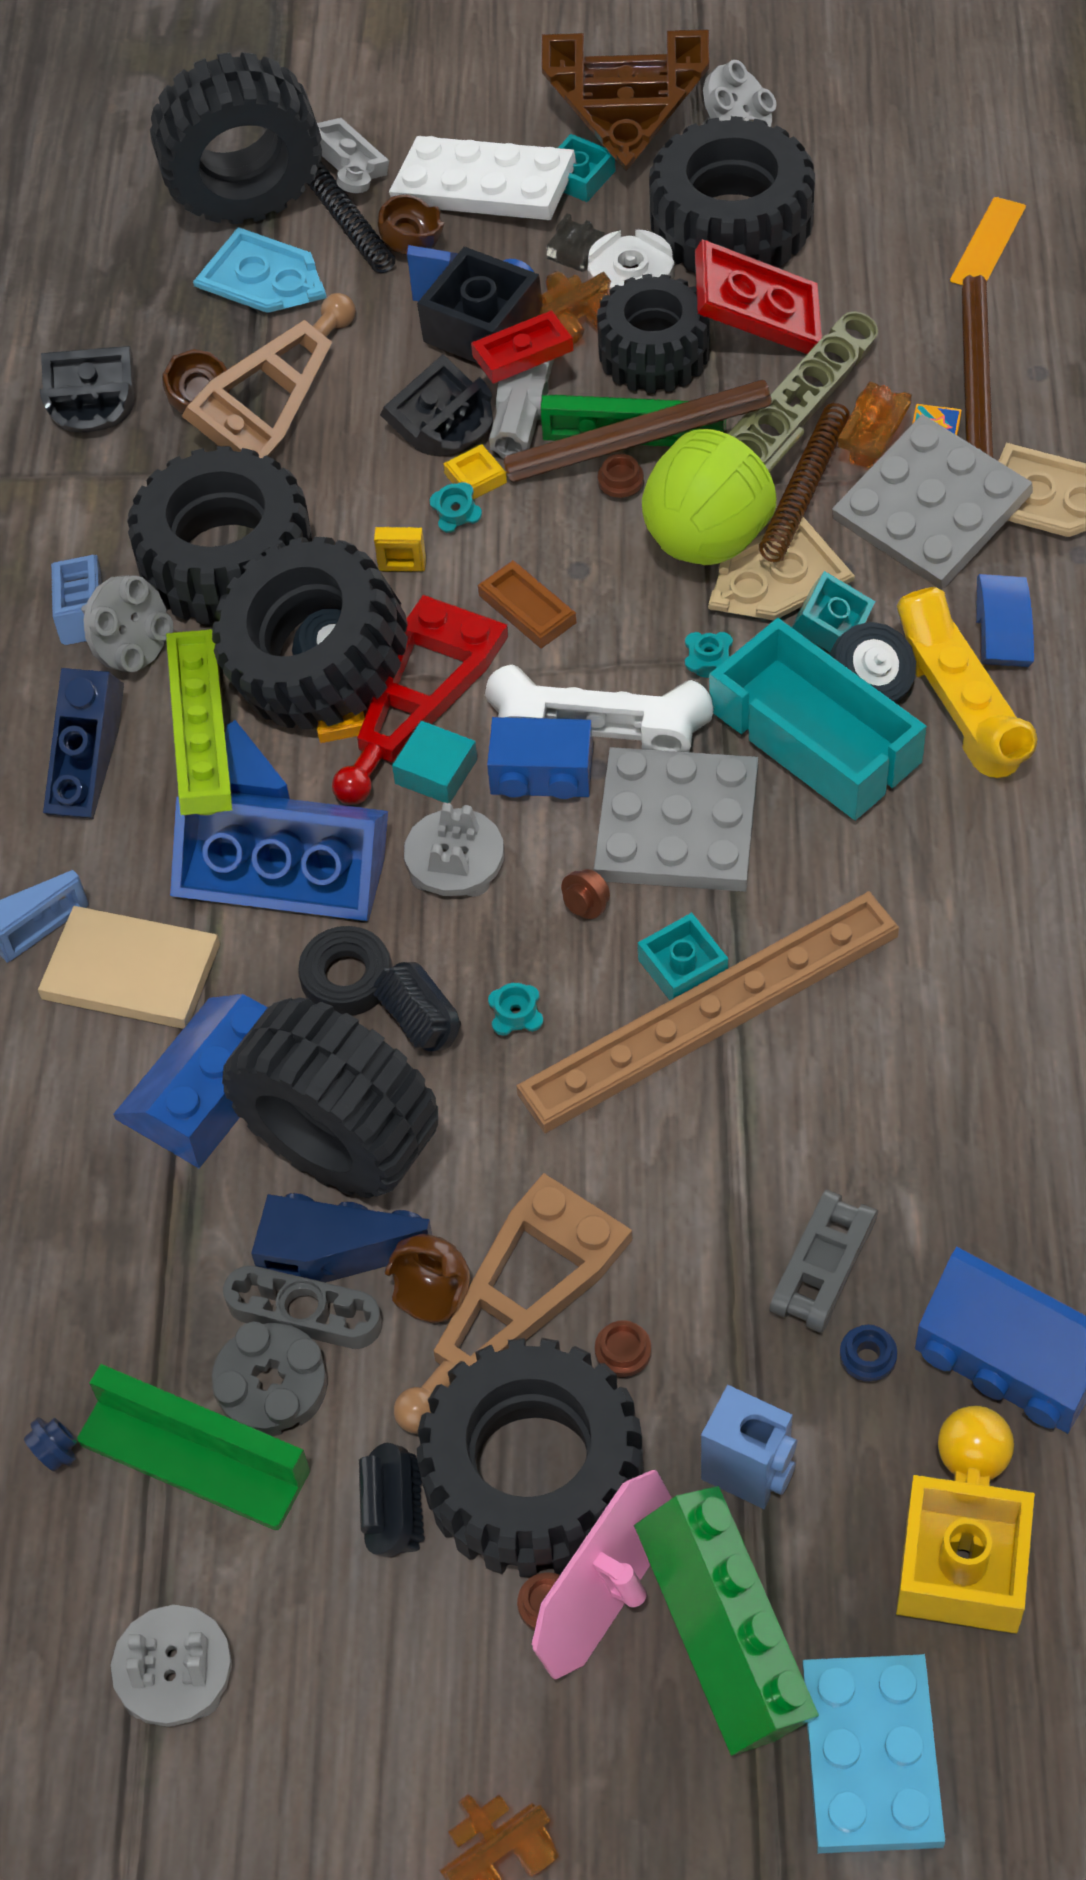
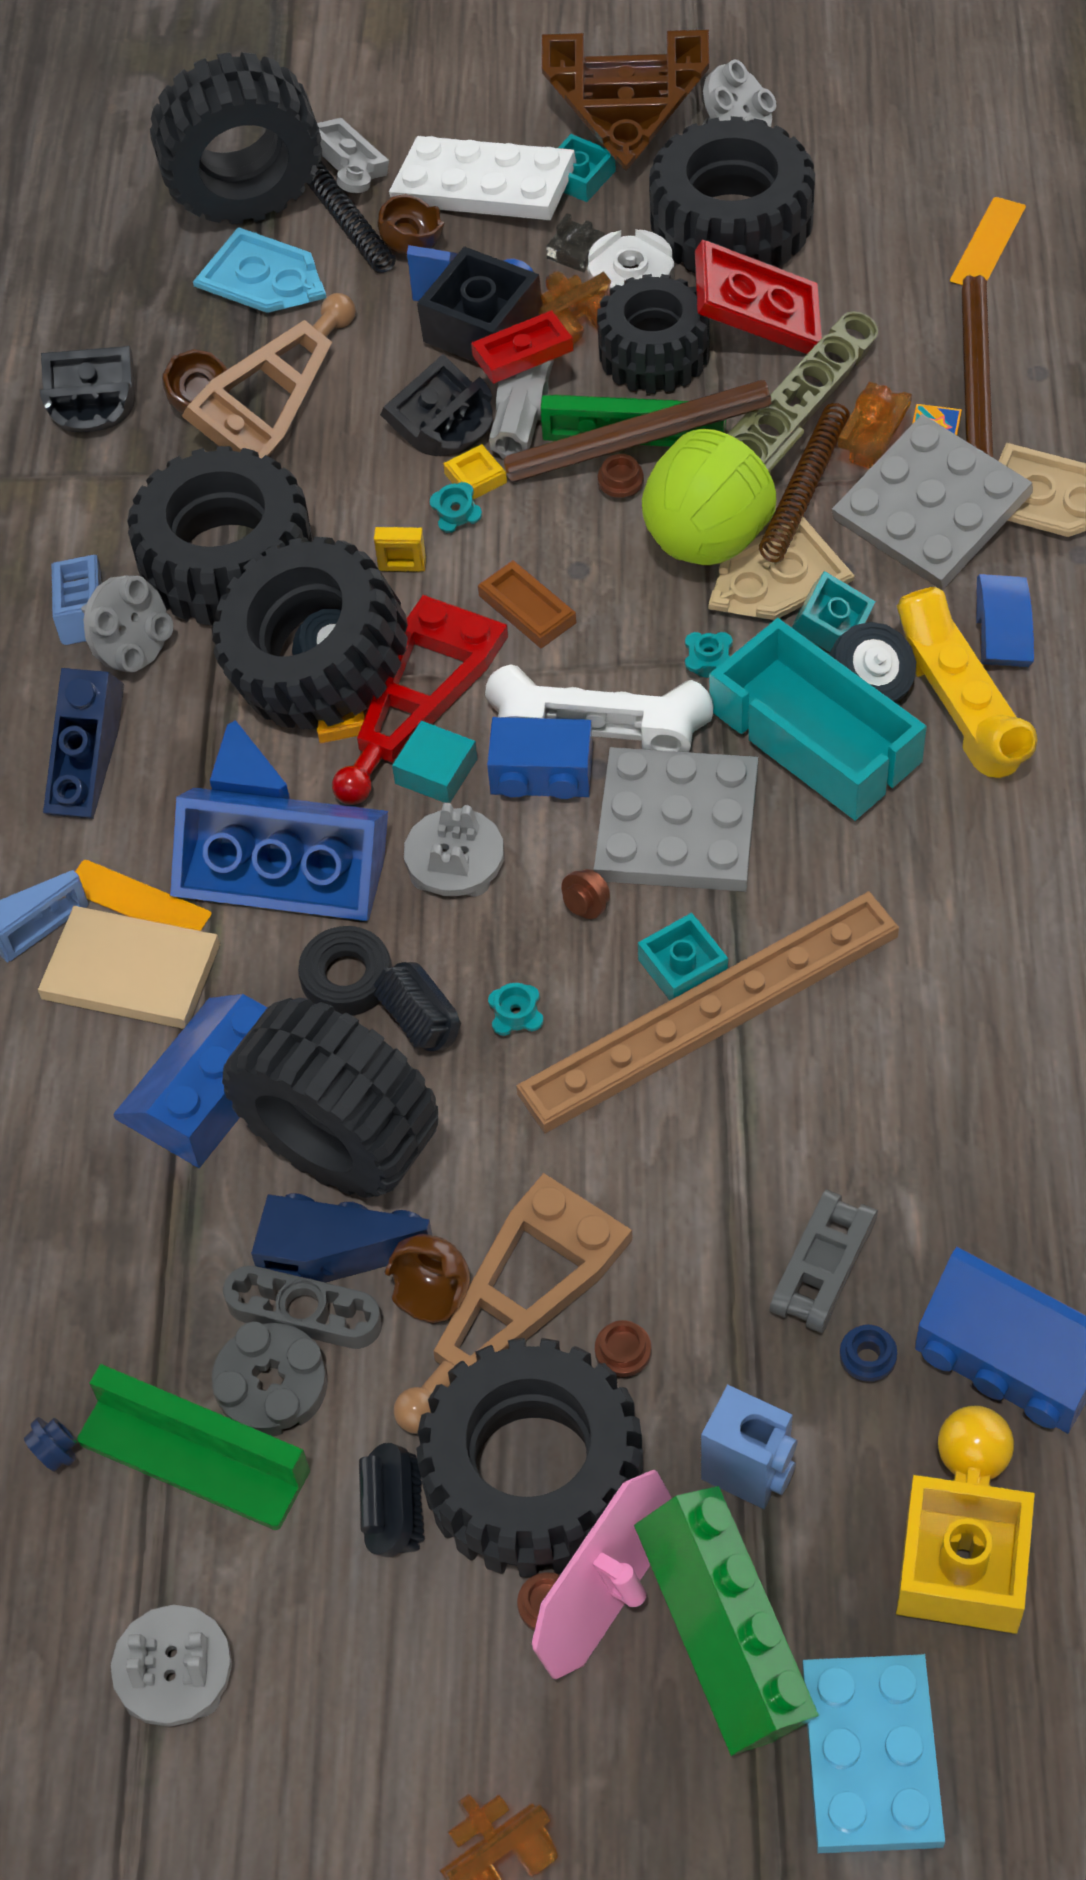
(138, 899): none -> light orange sticker
(198, 724): lime plate -> none

